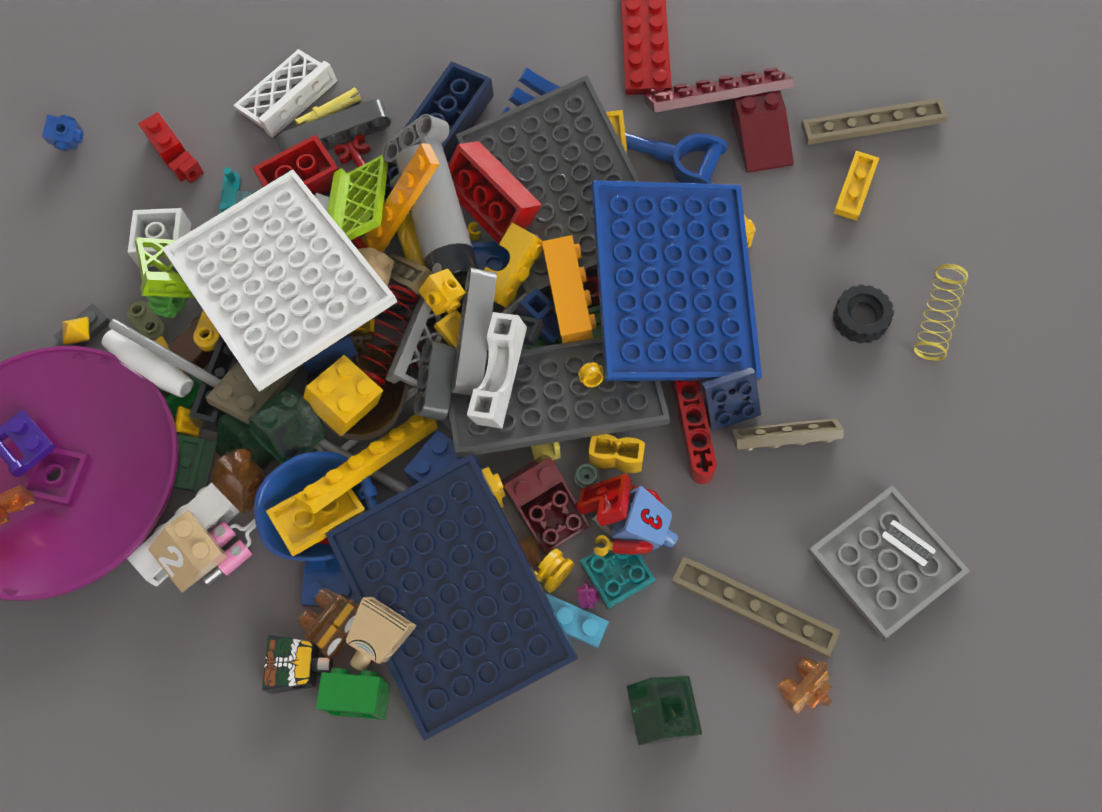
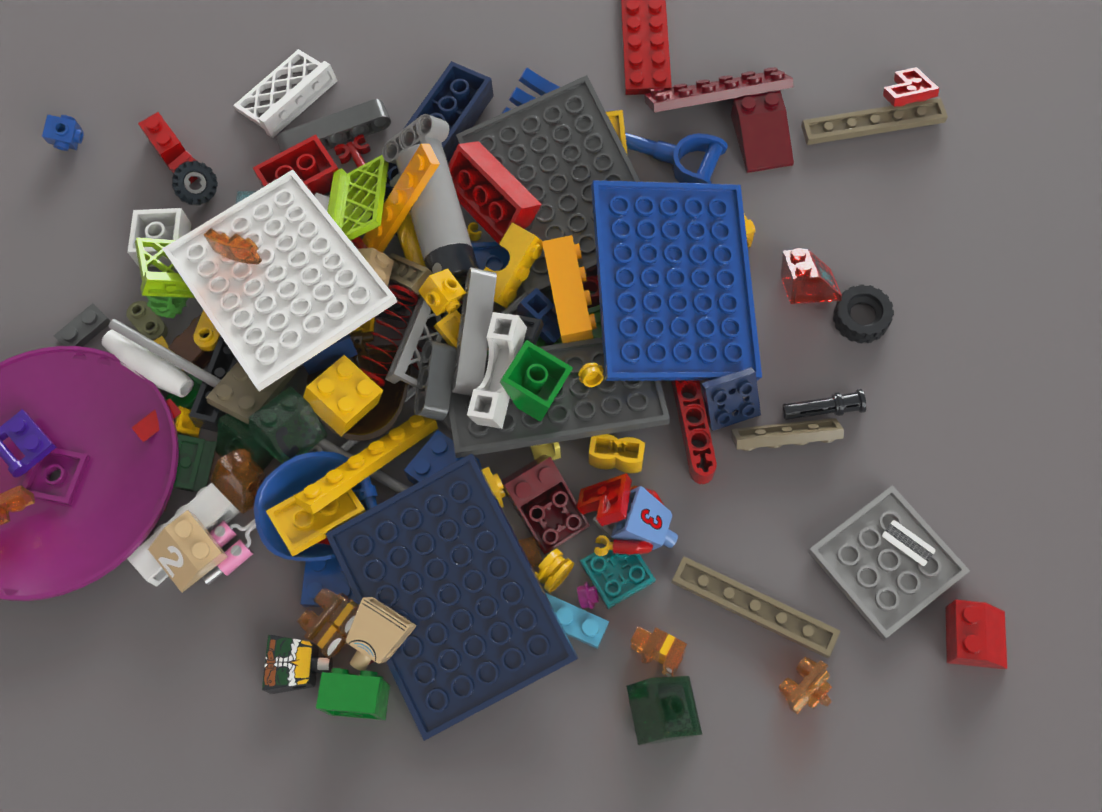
(75, 330): yellow slope -> none
(150, 425): none -> red sticker
(181, 183): none -> black bush
(230, 186): teal piece -> none
(233, 248): none -> clear orange slope
(331, 107): light yellow pin -> none
(534, 380): none -> green slope
(586, 469): sand green plate -> none
(660, 647): none -> clear orange hips
(807, 278): none -> clear red slope
(836, 404): none -> black pin
(856, 185): yellow plate -> none
(910, 88): none -> red plate
(937, 344): light yellow piece -> none
(975, 634): none -> red slope

